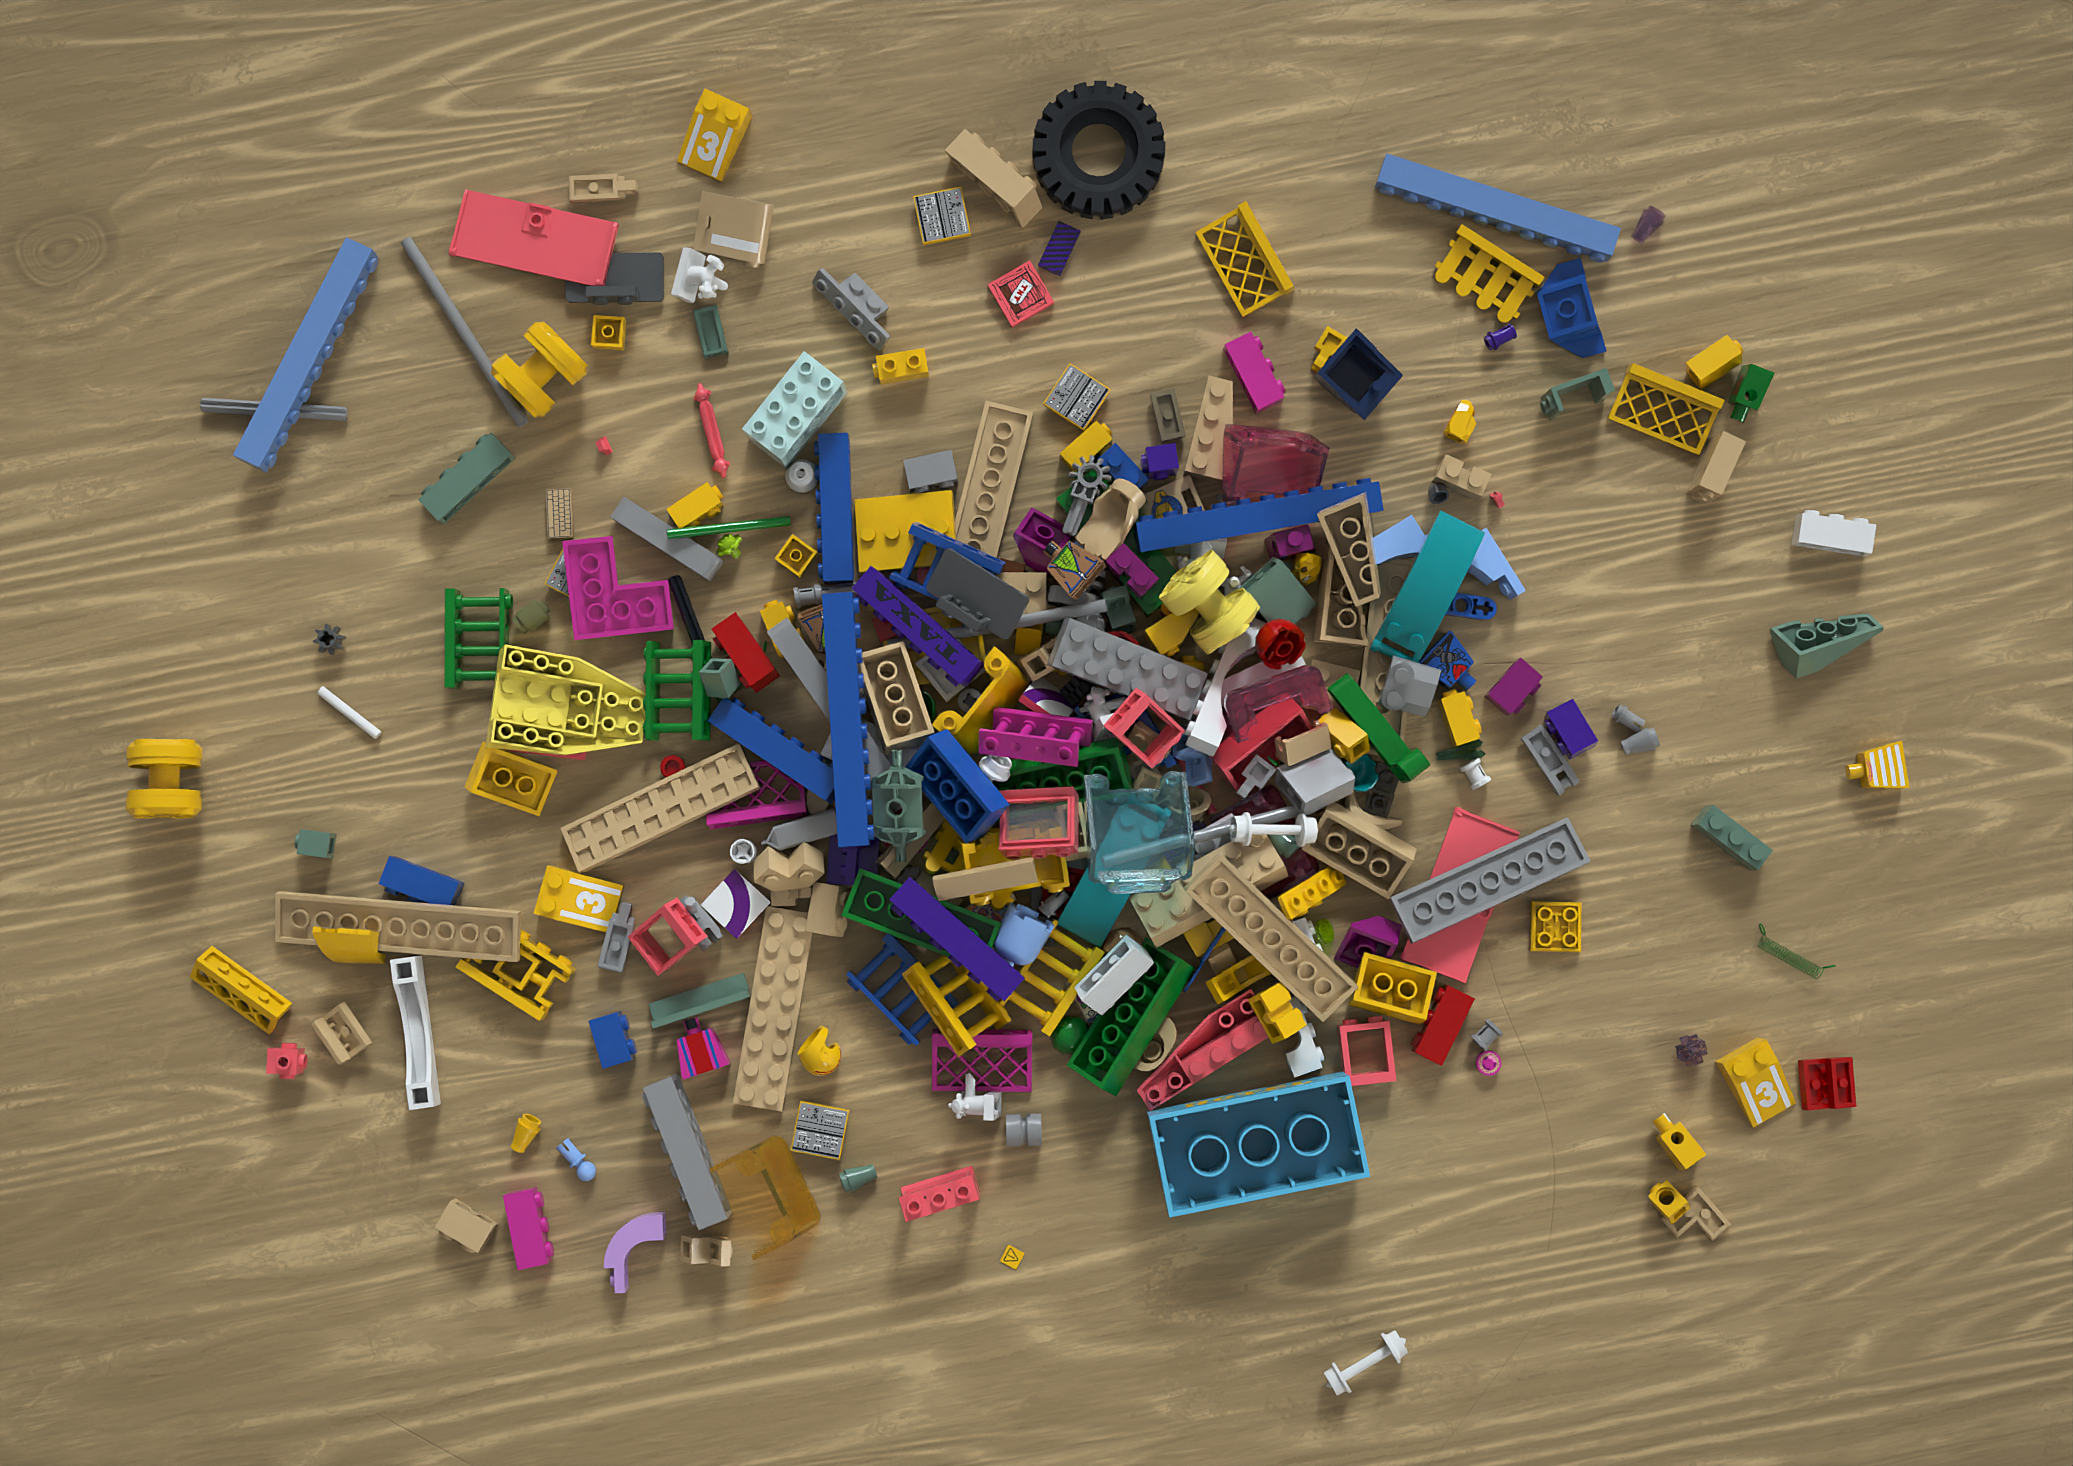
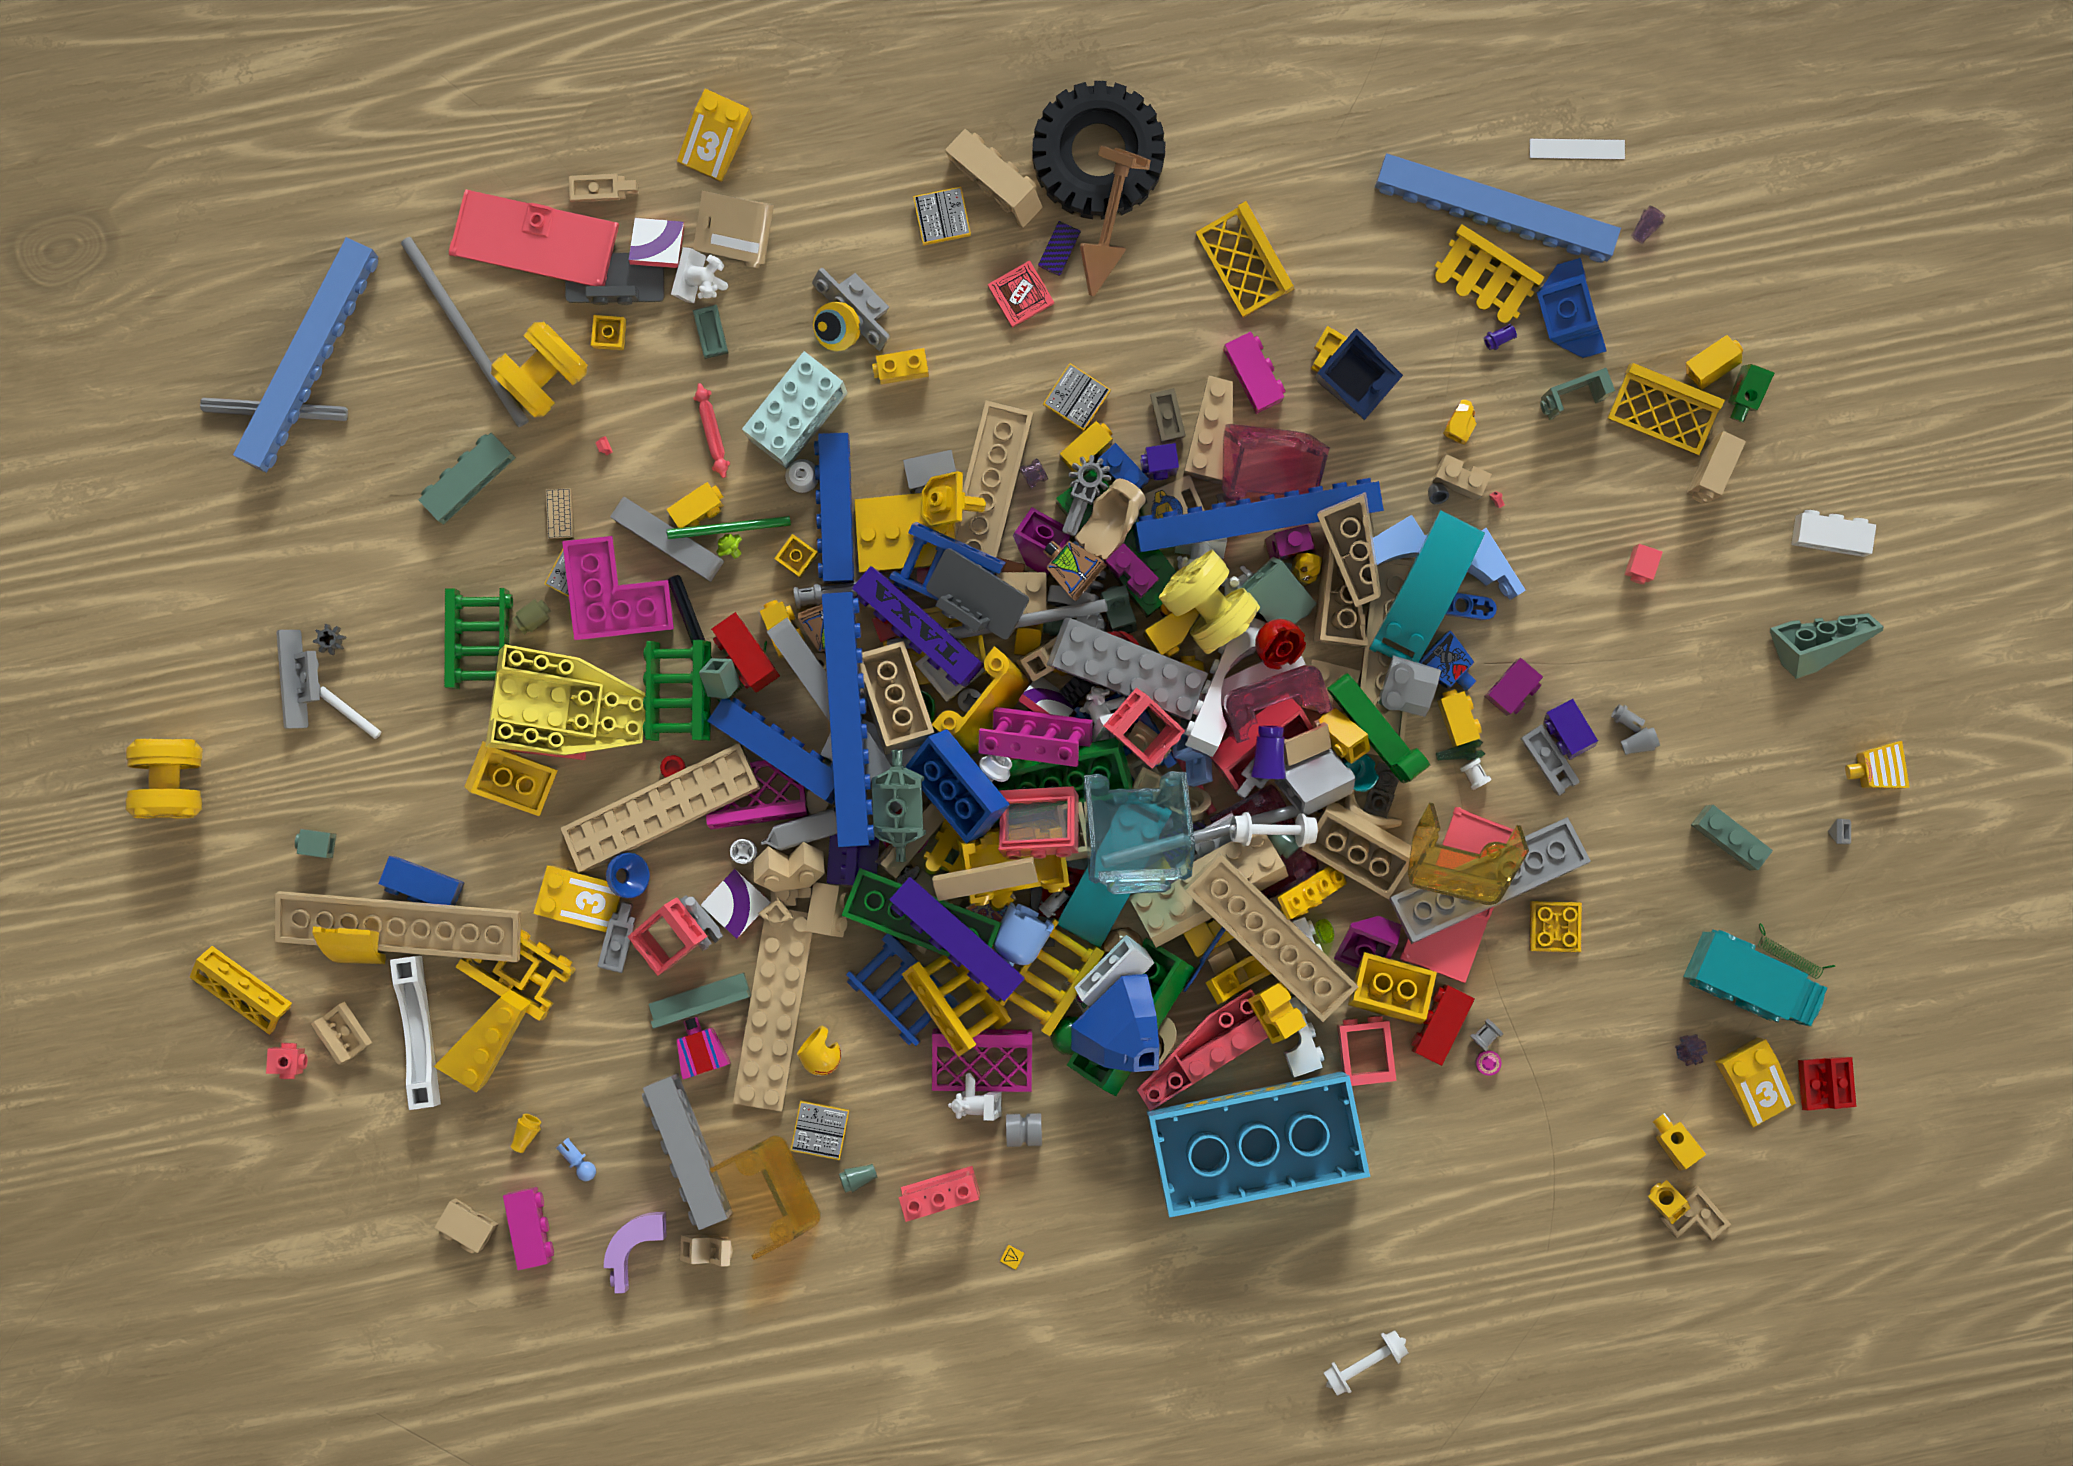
(297, 678): none -> light grey bracket
(482, 1046): none -> yellow wedge
(612, 1039): blue brick -> none
(636, 875): none -> blue piece
(656, 243): none -> tile
(776, 912): none -> tan tile
(836, 326): none -> tile
(945, 501): none -> yellow piece
(1034, 473): none -> wheel
(1101, 257): none -> medium nougat piece
(1120, 1027): none -> blue brick
(1269, 753): none -> dark purple plant
(1462, 873): none -> clear yellow windscreen
(1577, 148): none -> white sticker
(1643, 564): none -> coral brick
(1757, 982): none -> teal piece
(1841, 831): none -> light grey slope

